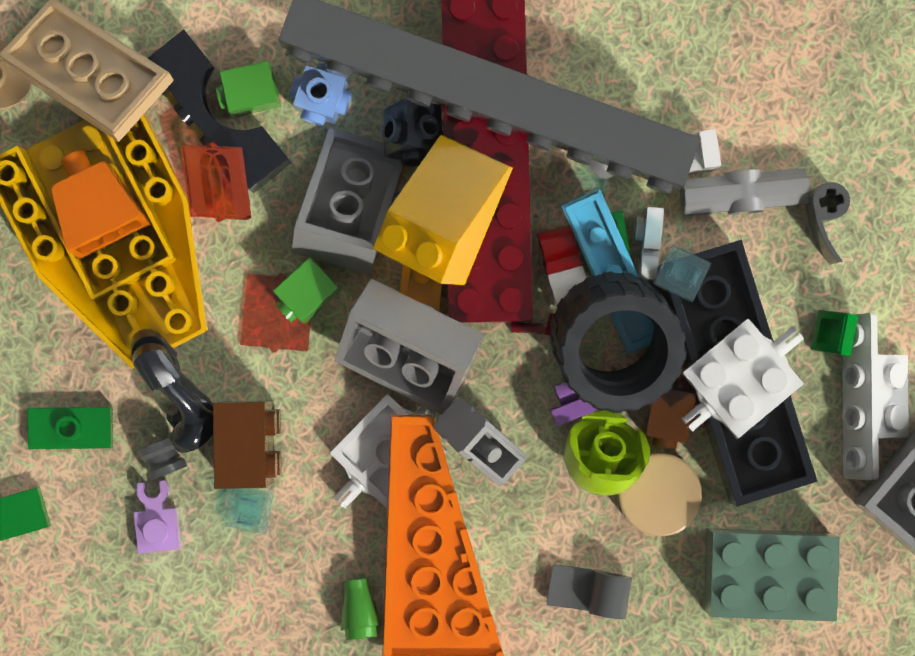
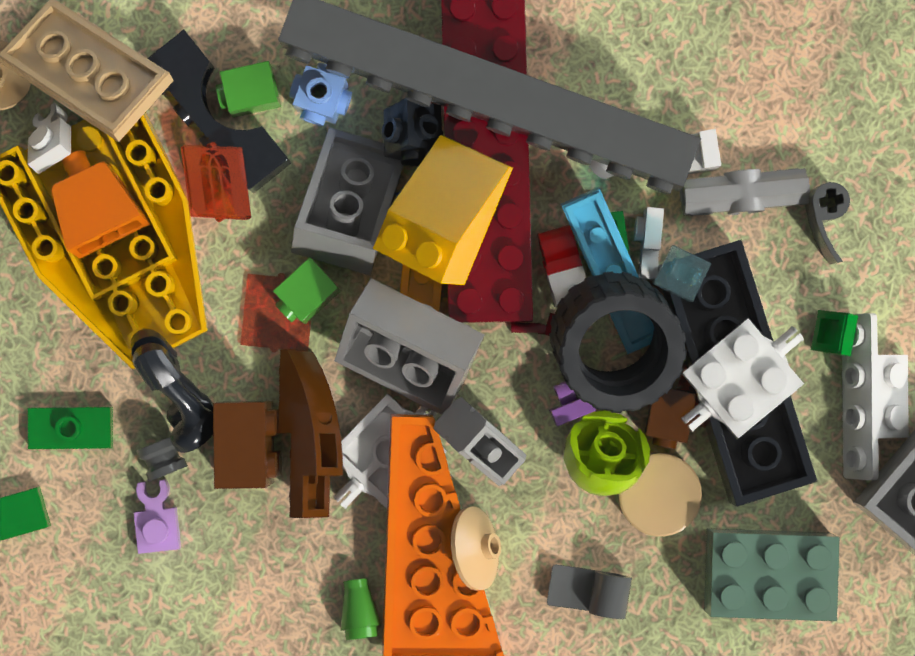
(50, 140): none -> white plate
(250, 509): clear light blue tile -> none
(316, 444): none -> reddish brown slope
(475, 548): none -> tan dish

